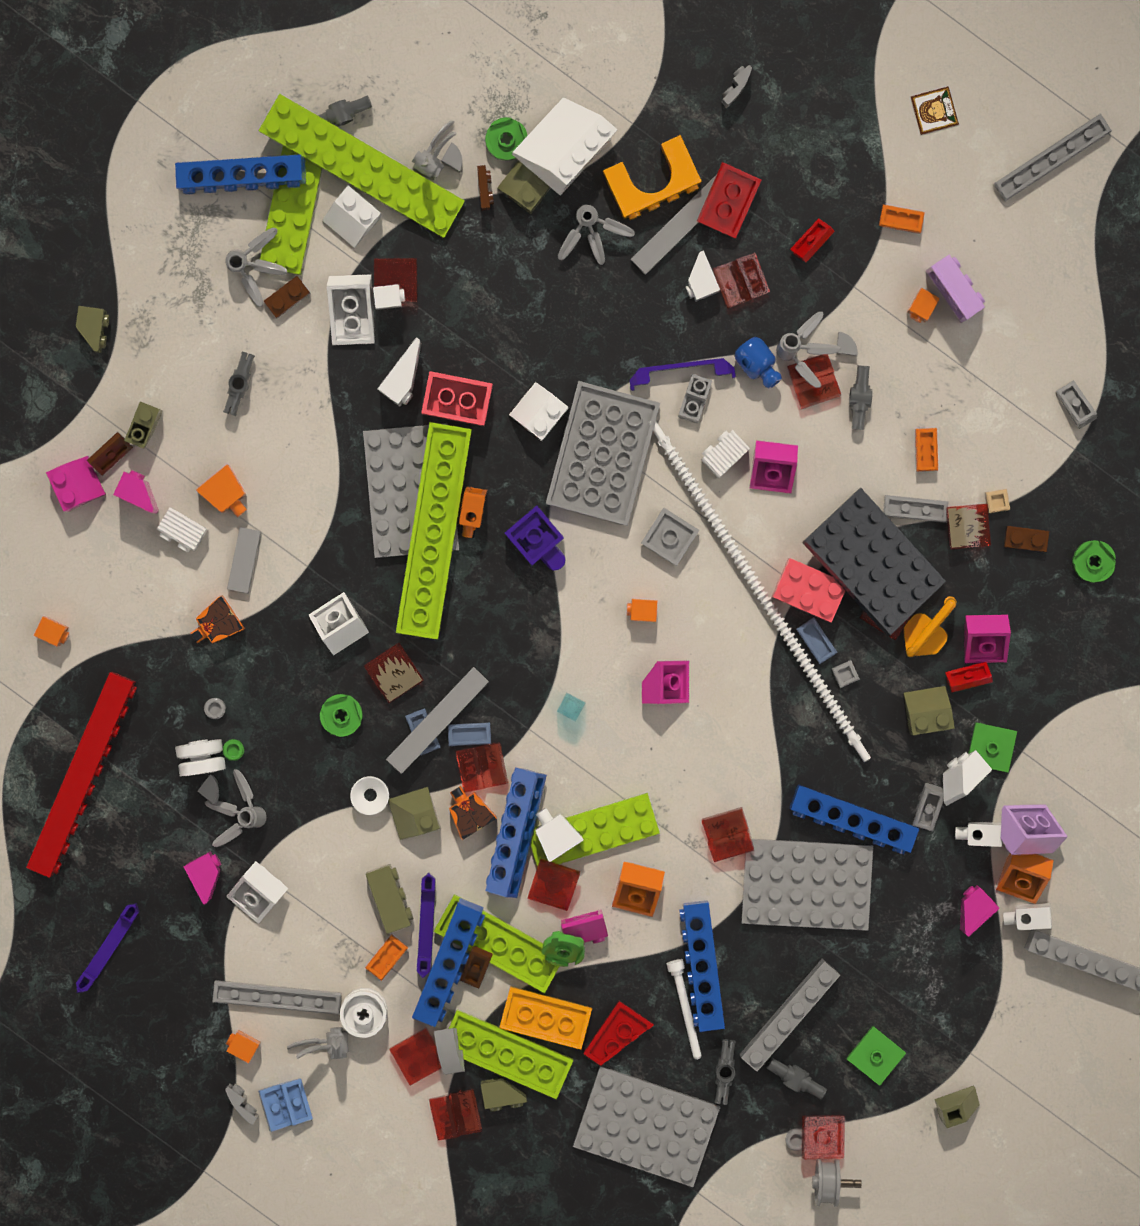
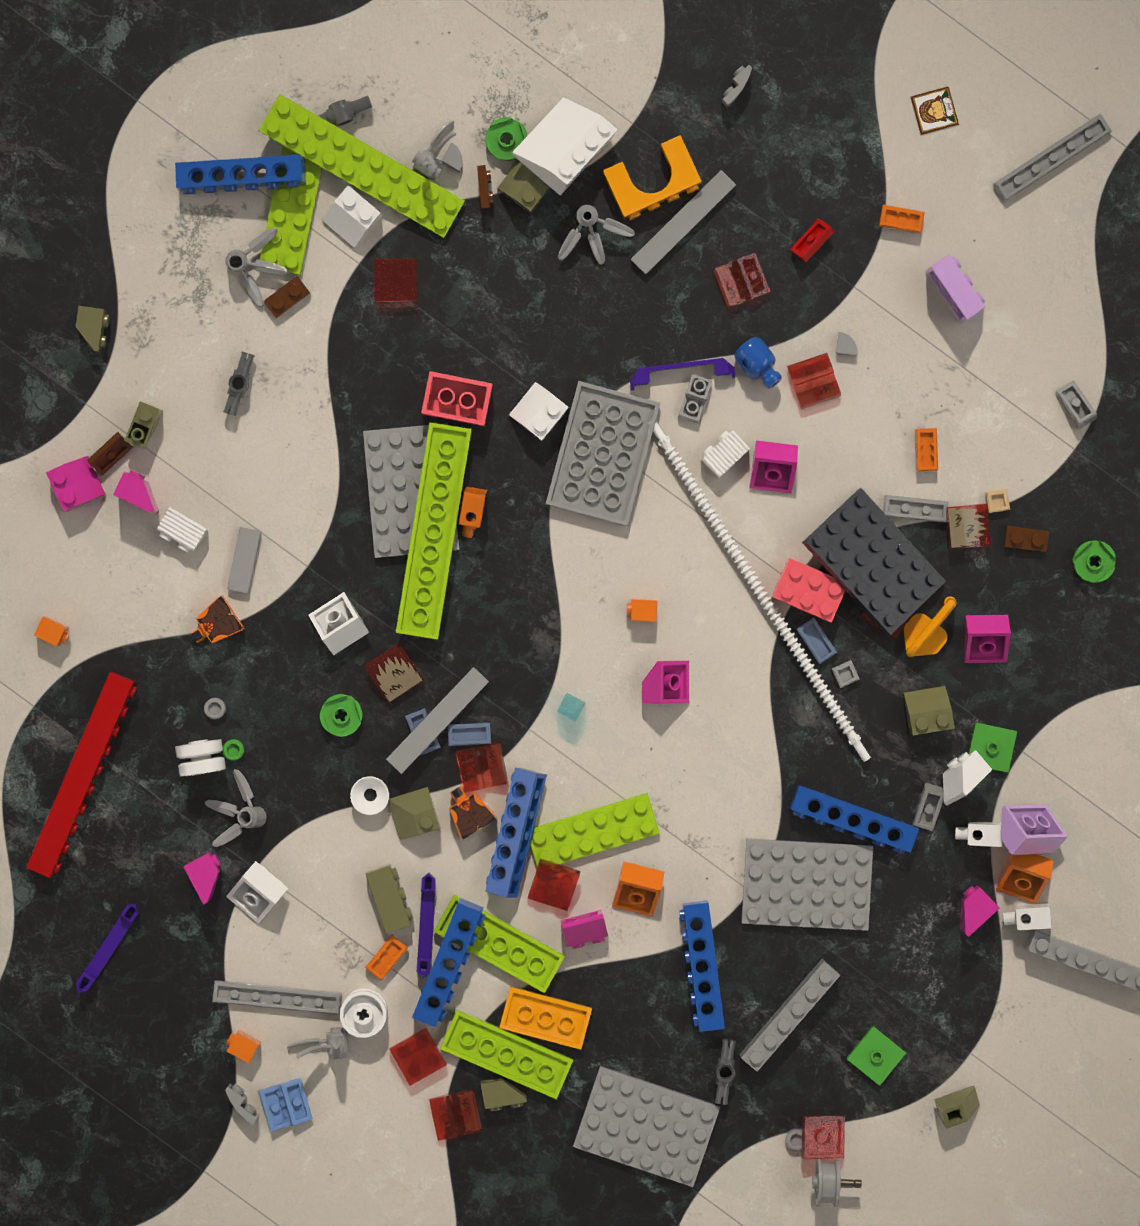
(210, 789): light grey tile -> none
(224, 491): orange torso -> none
(351, 309): white slope -> none
(388, 297): white brick -> none
(401, 379): white slope -> none
(448, 1051): light grey slope -> none
(476, 967): reddish brown plate -> none
(537, 539): dark purple brick -> none
(556, 834): white torso -> none
(572, 946): bright green plate -> none
(617, 1031): red wing -> none
(670, 536): light grey plate -> none
(676, 968): white piece -> none
(702, 280): white slope -> none
(728, 834): clear red slope -> none
(729, 200): red plate -> none
(791, 343): light grey plant -> none
(796, 1078): dark grey pin -> none
(860, 397): dark grey pin -> none
(922, 305): orange brick -> none
(969, 677): red plate -> none

